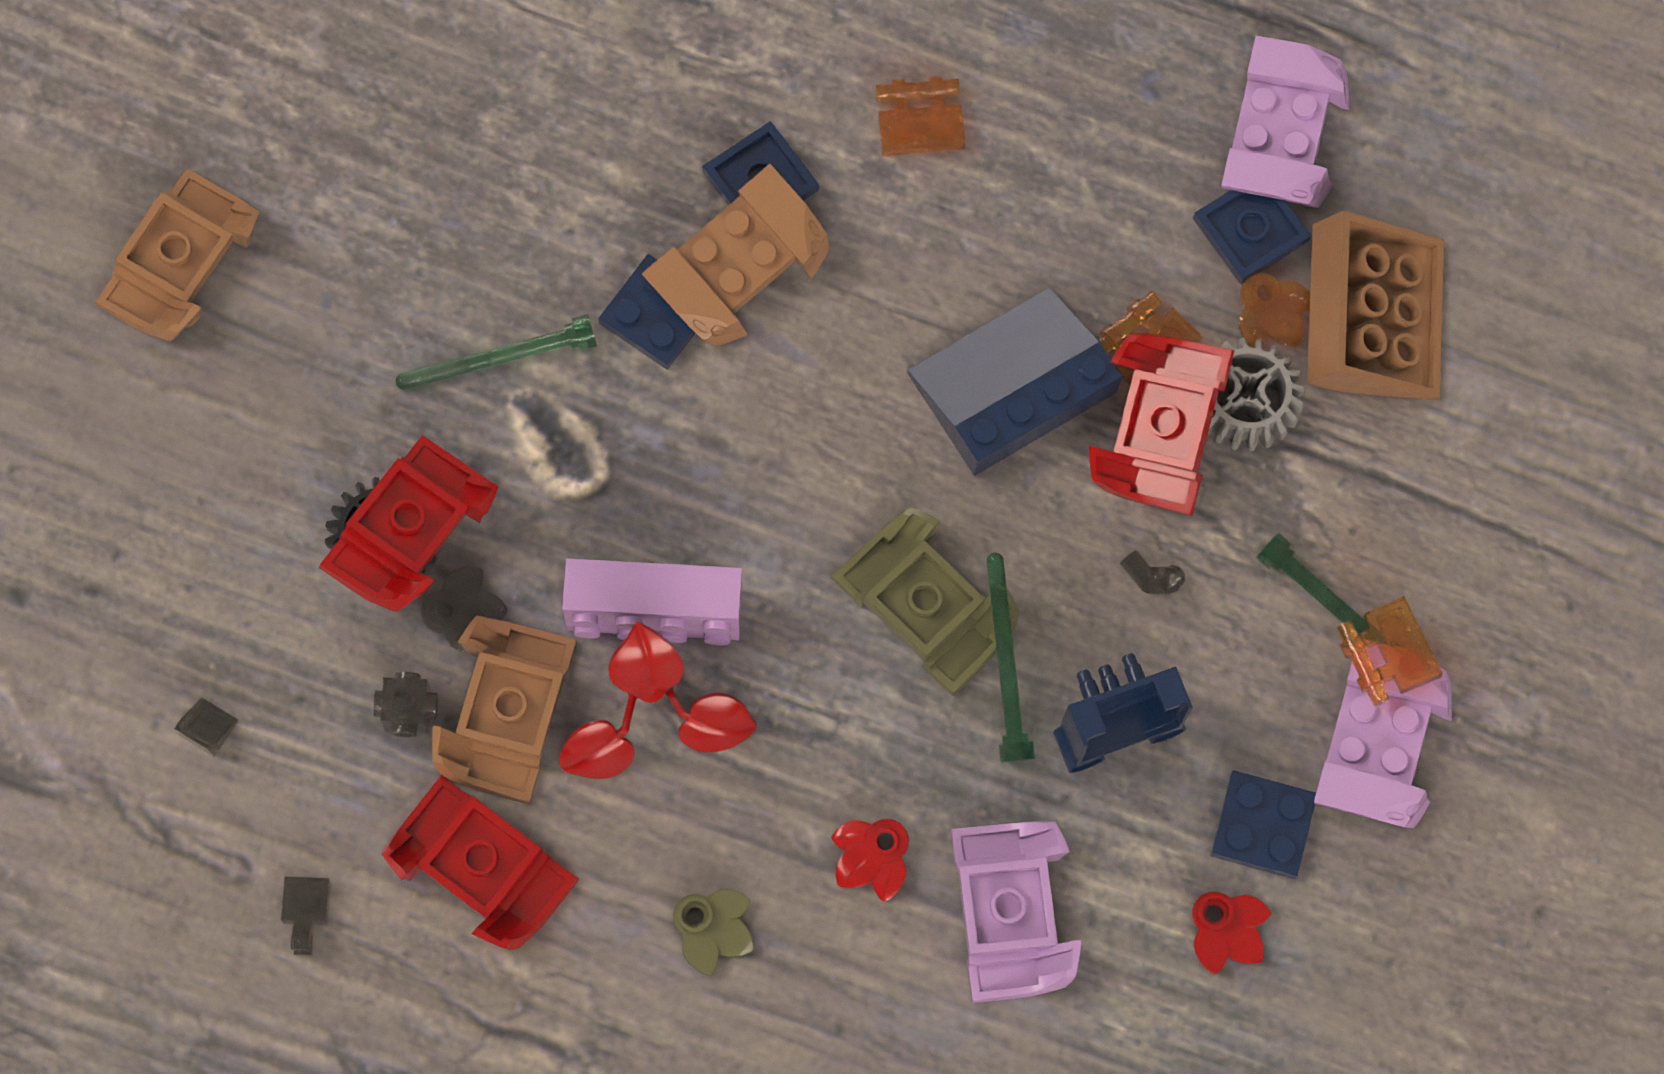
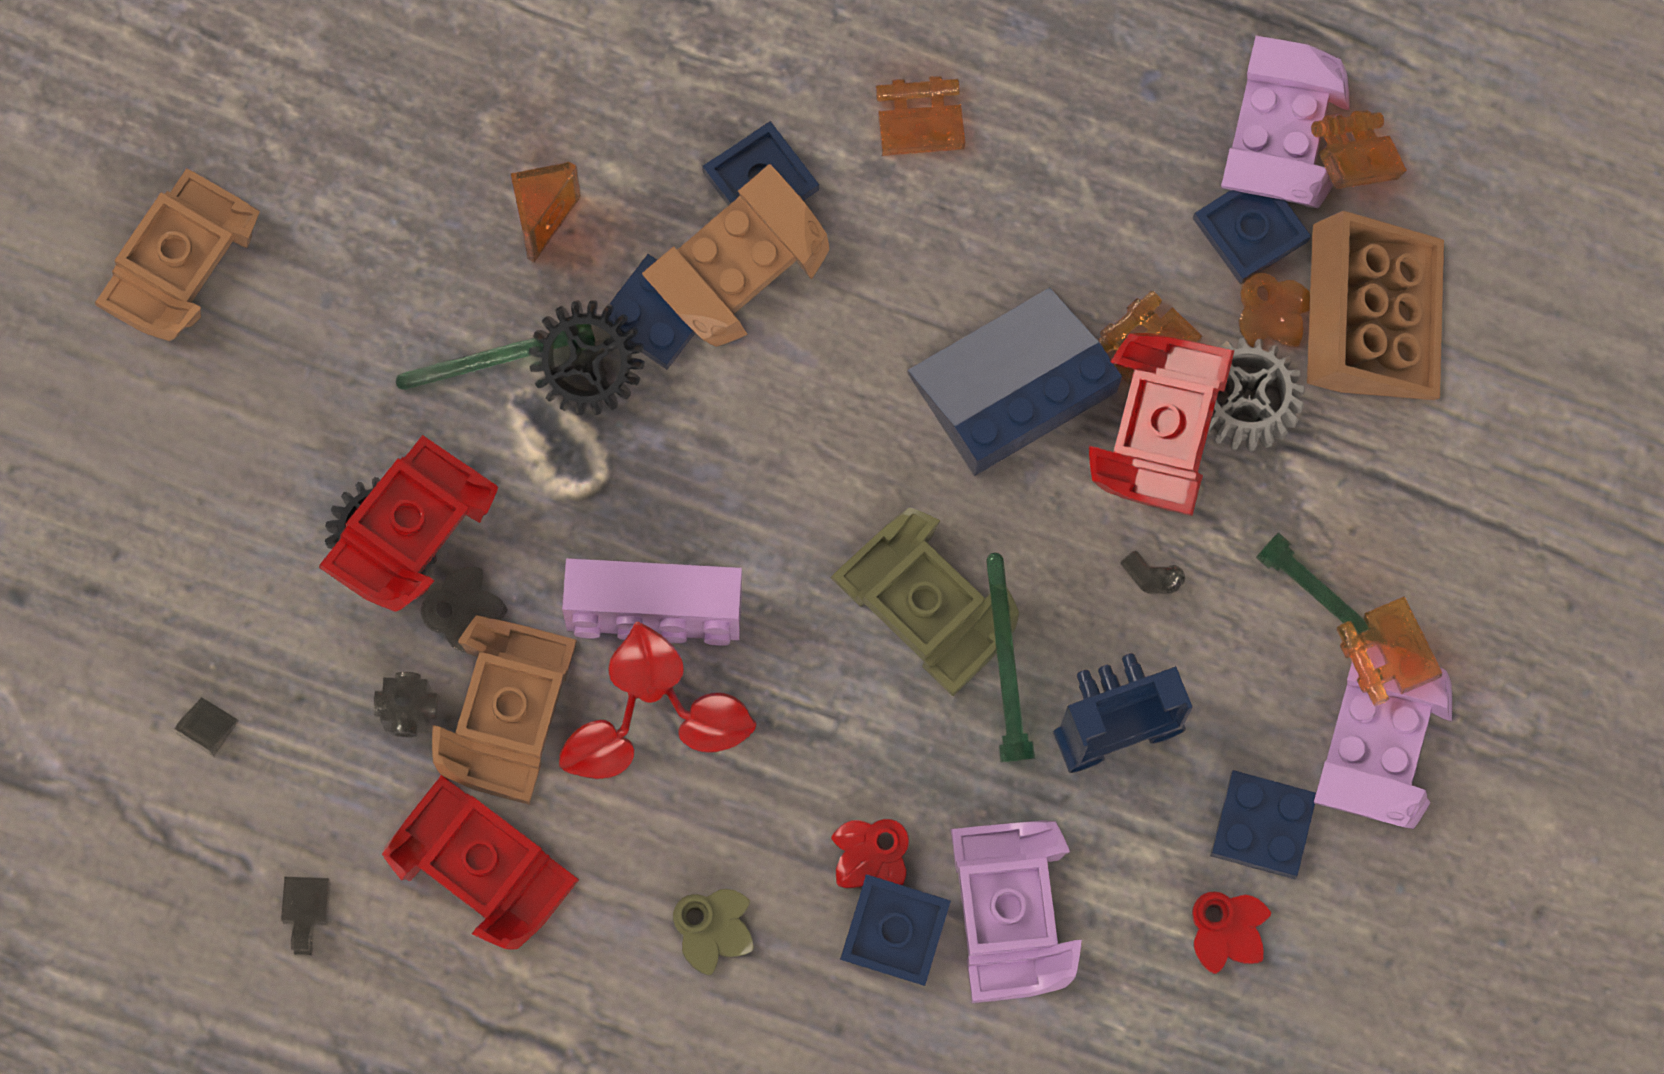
(543, 202): none -> clear orange slope
(595, 374): none -> black gear
(895, 930): none -> dark blue plate
(1359, 161): none -> clear orange plate

